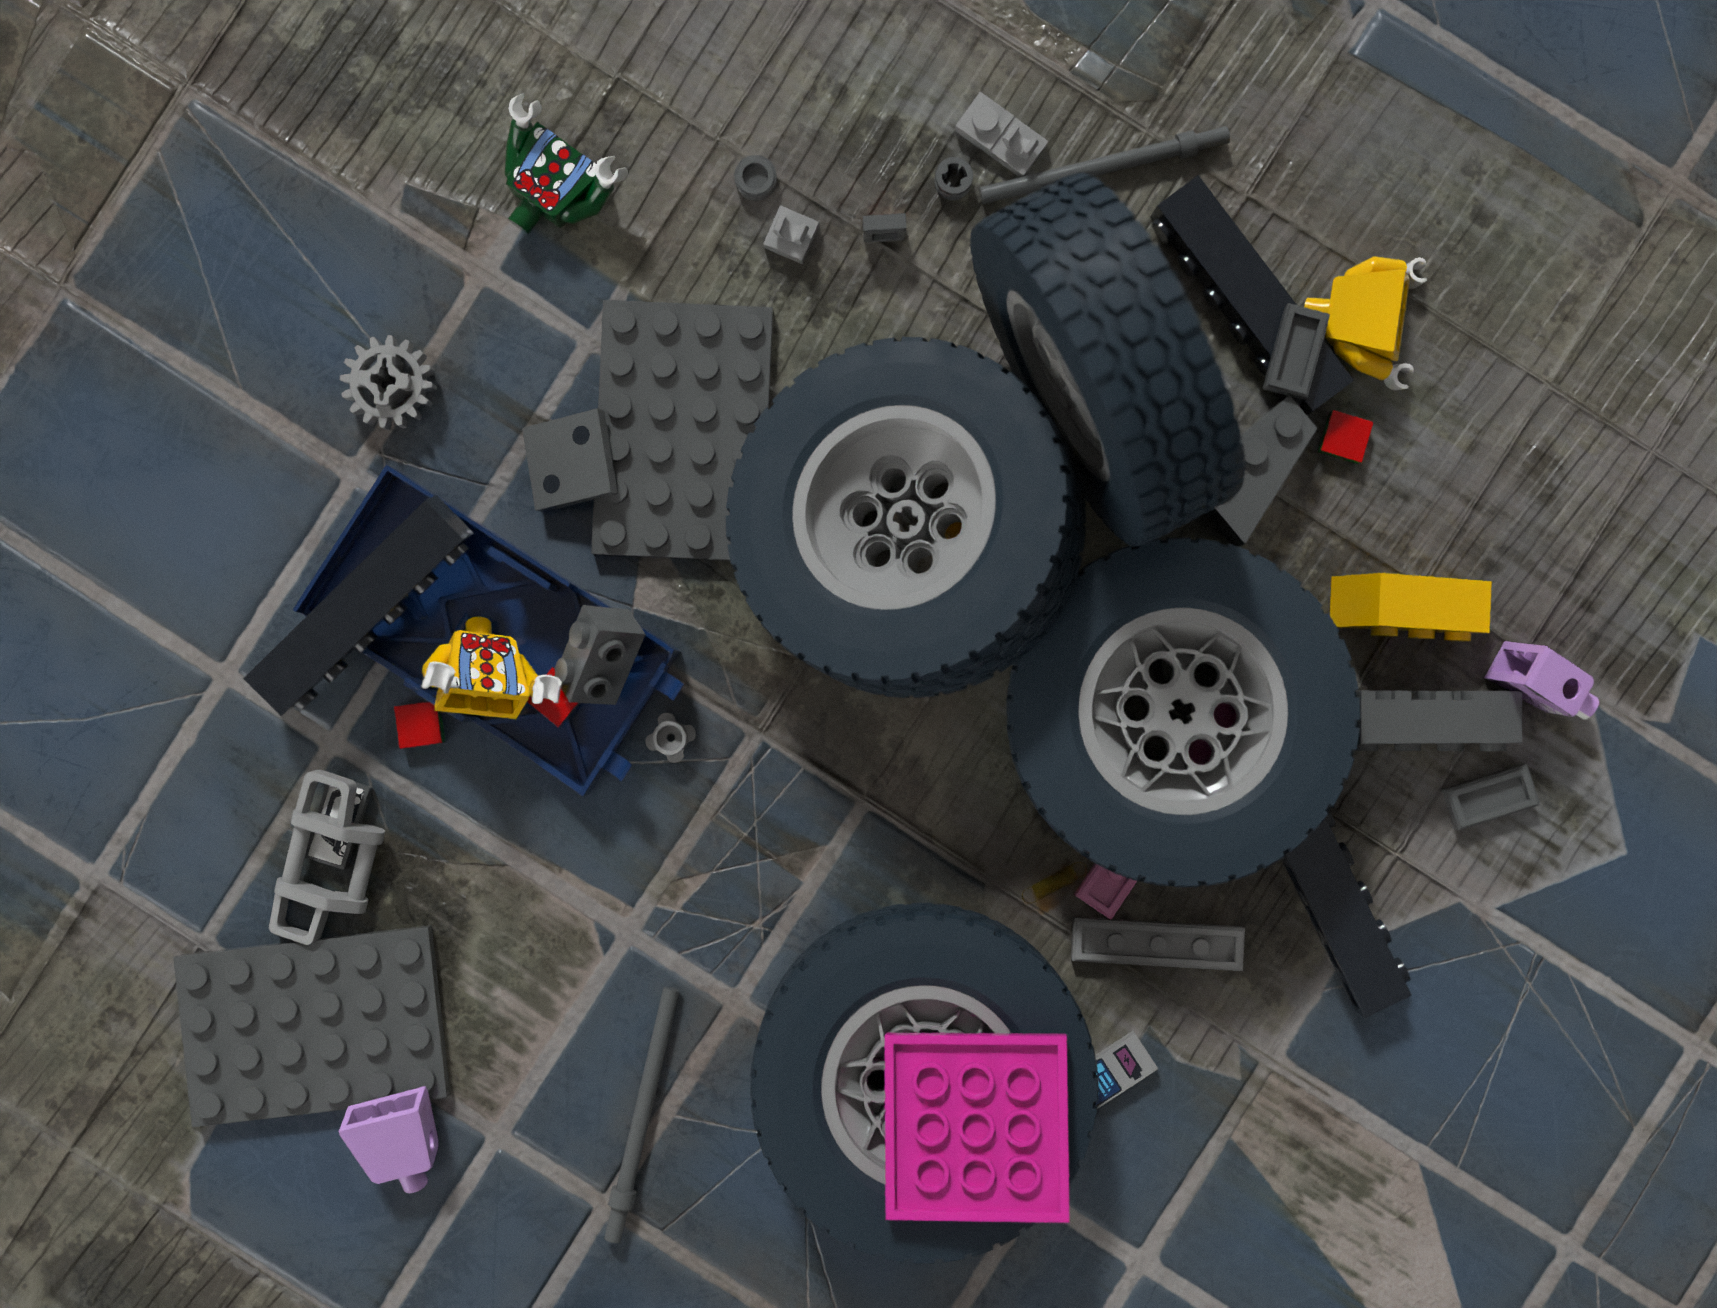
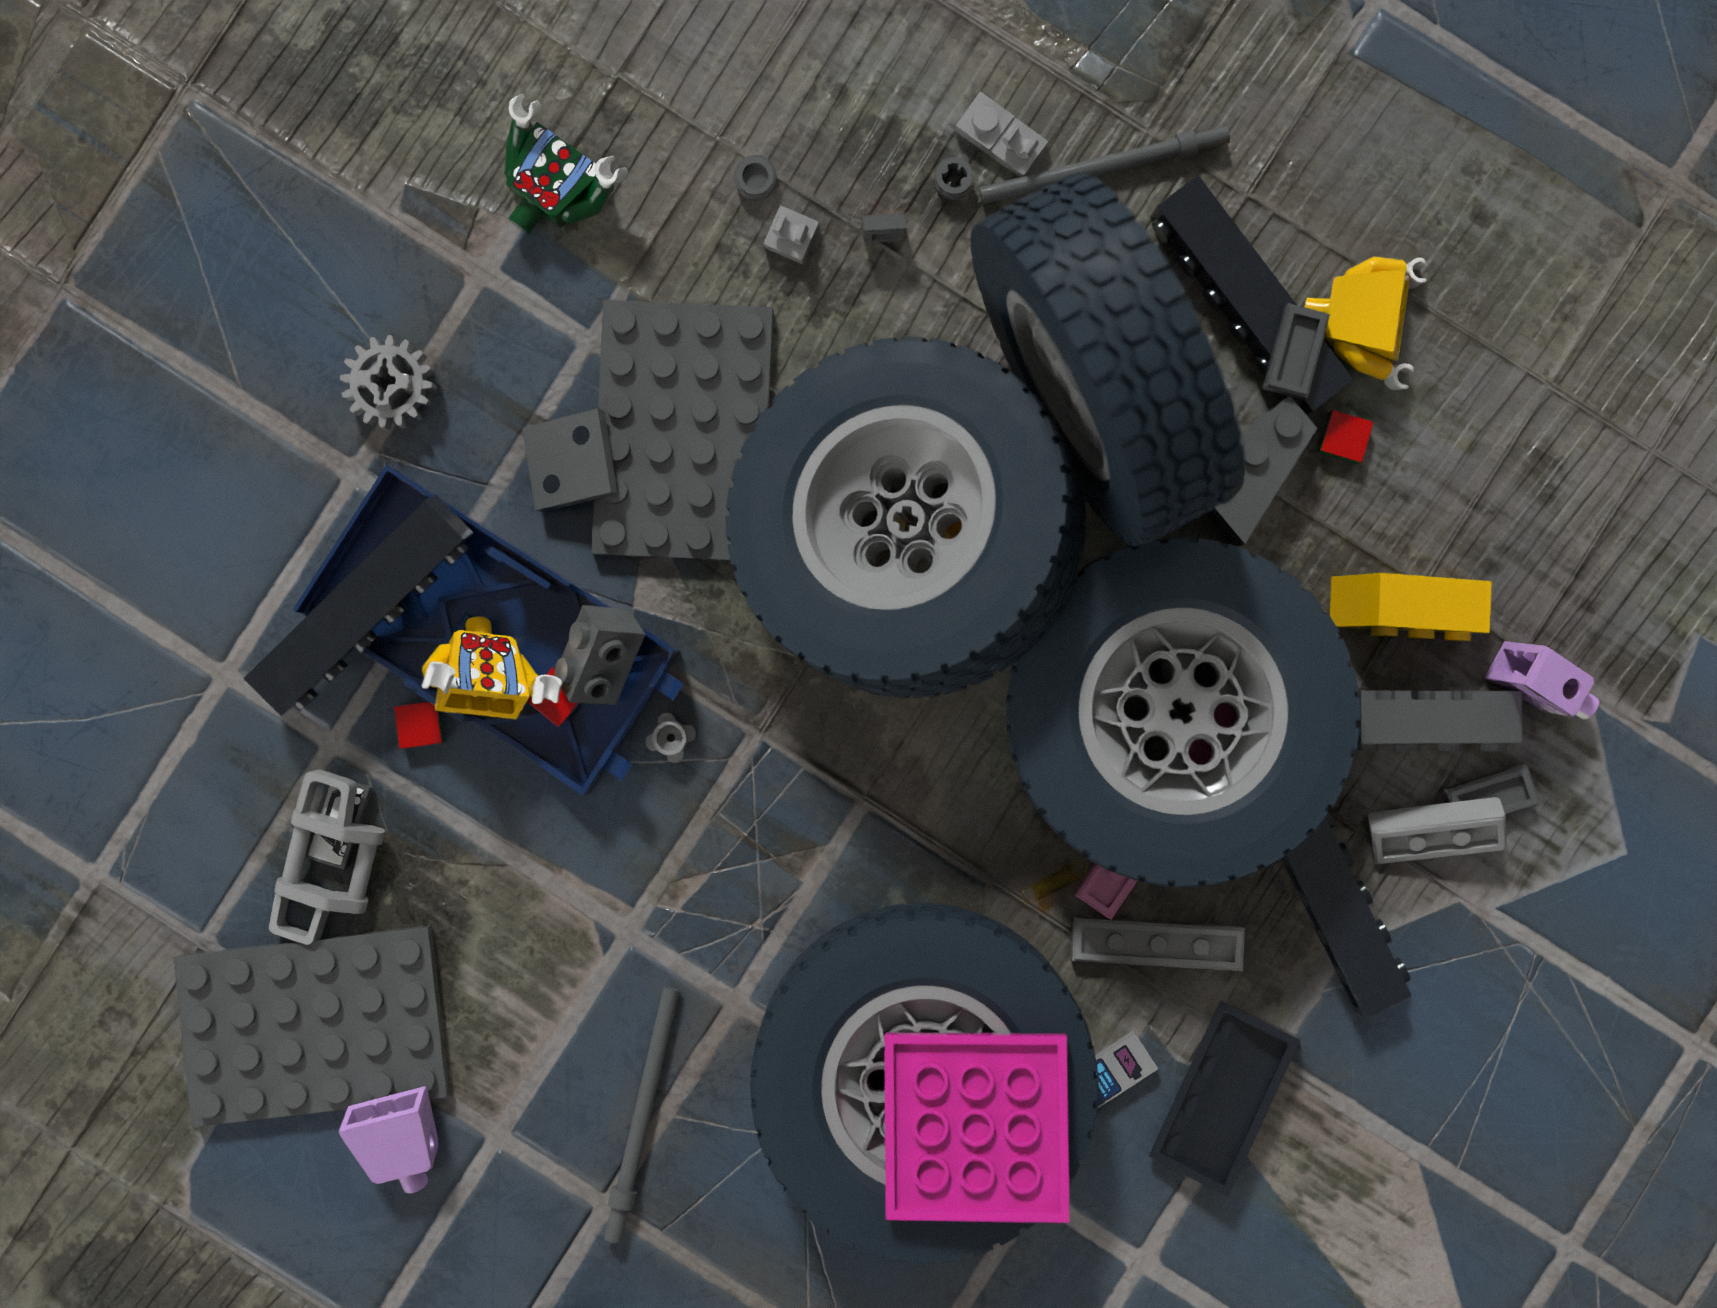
(1224, 1097): none -> black slope
(1438, 830): none -> light grey slope

